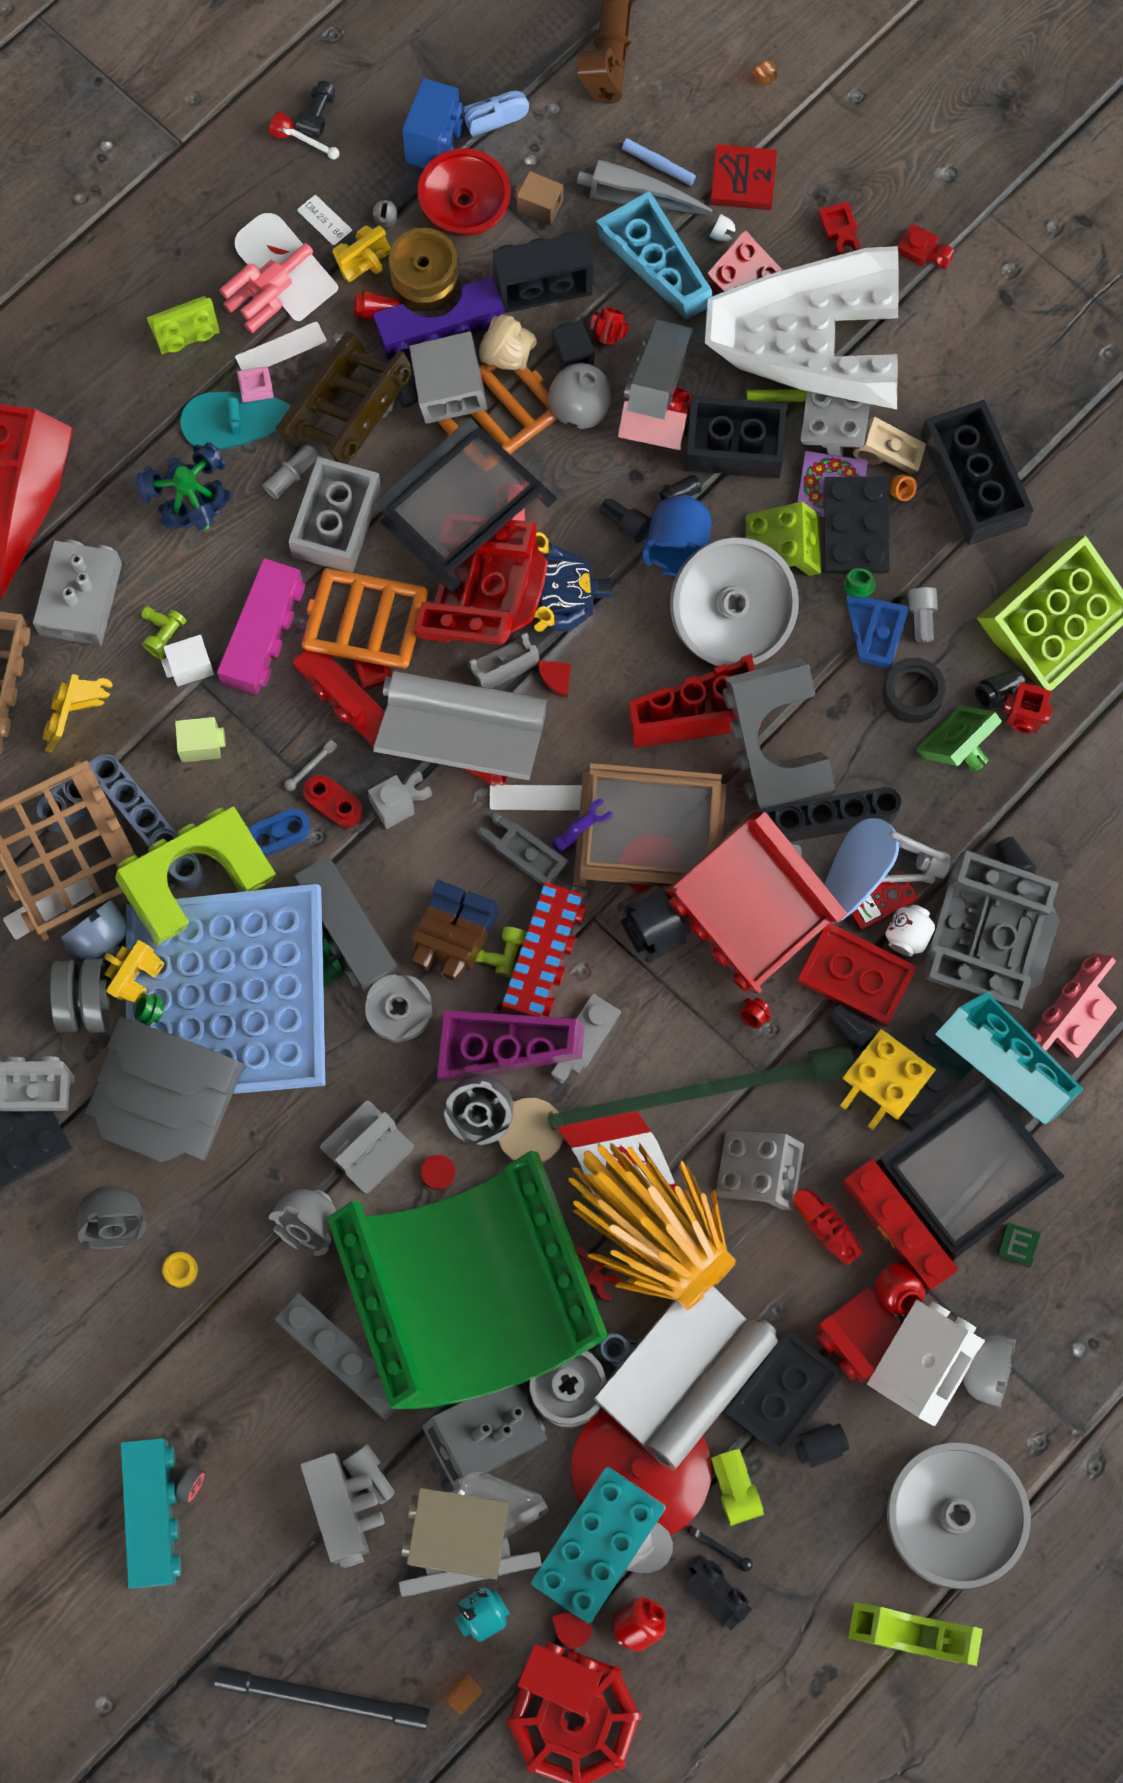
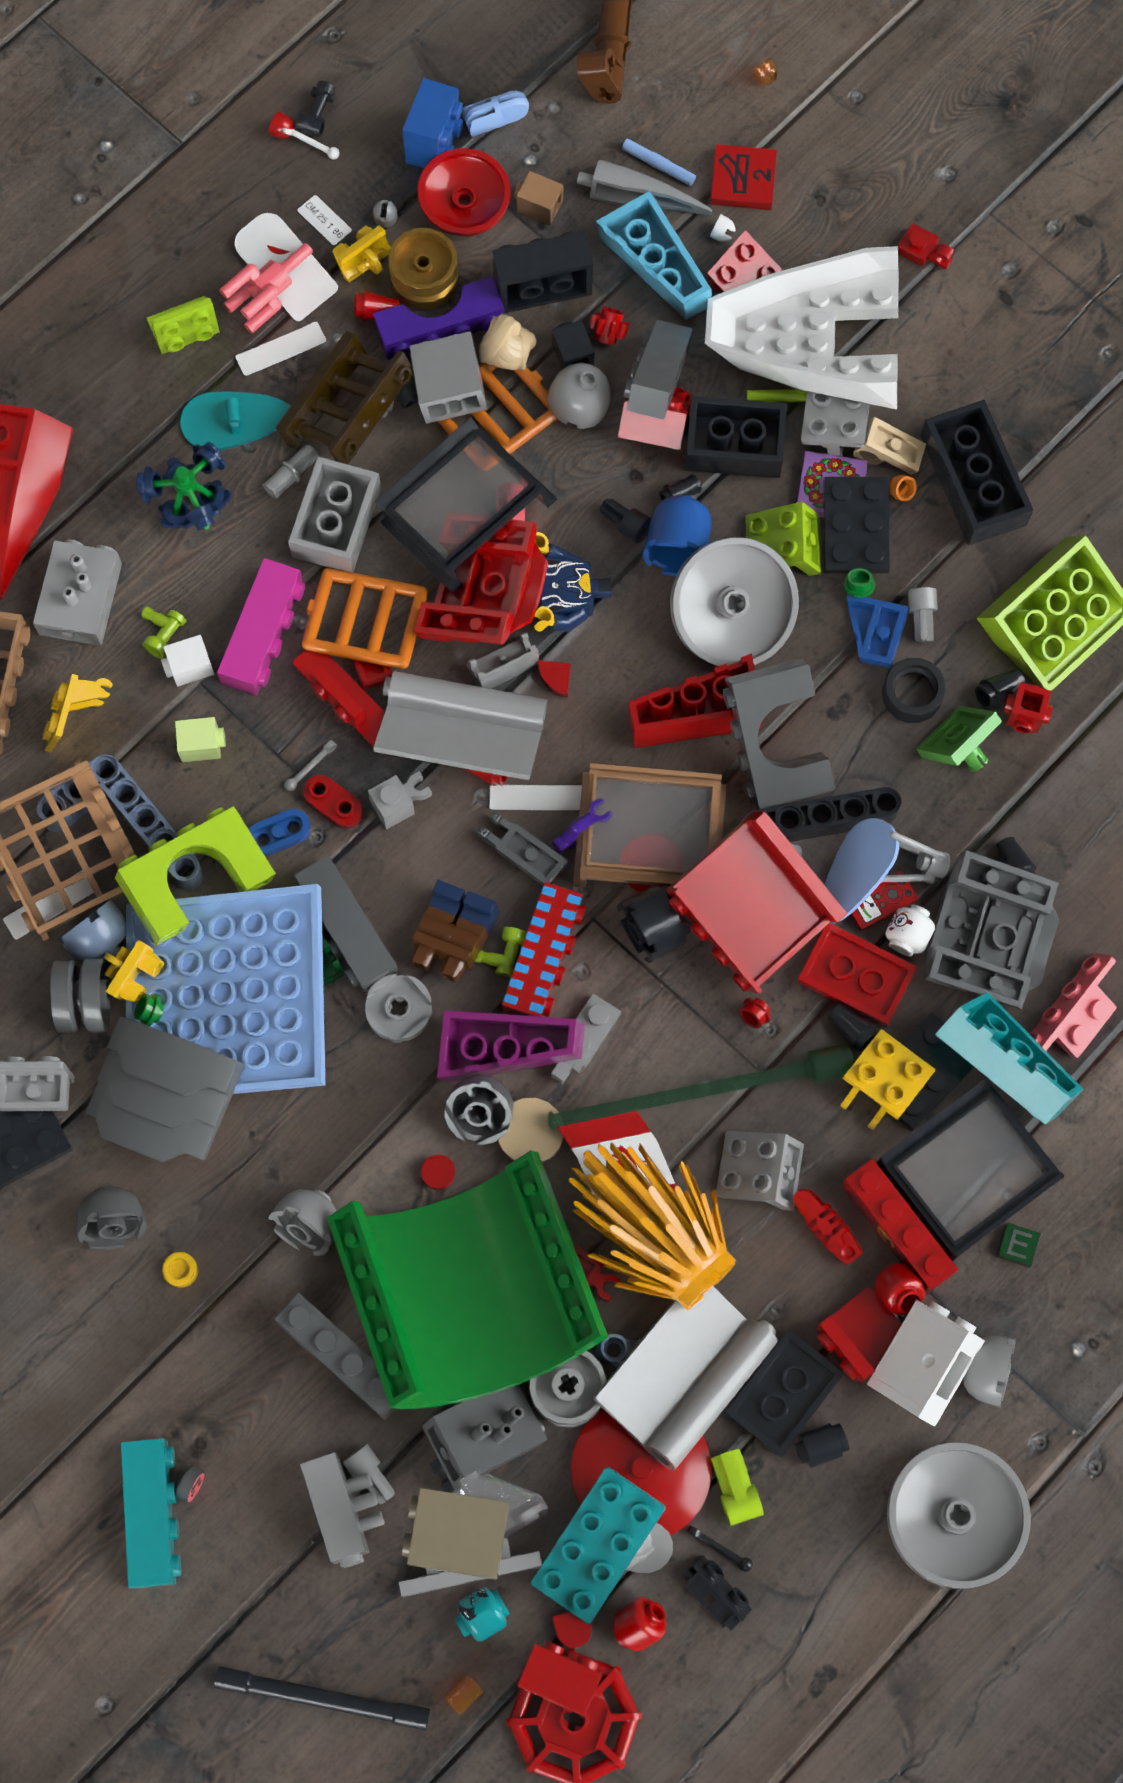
(255, 384): bright pink tile -> none
(367, 1146): light grey bracket -> none
(839, 225): red plate -> none
(915, 1634): lime arch -> none

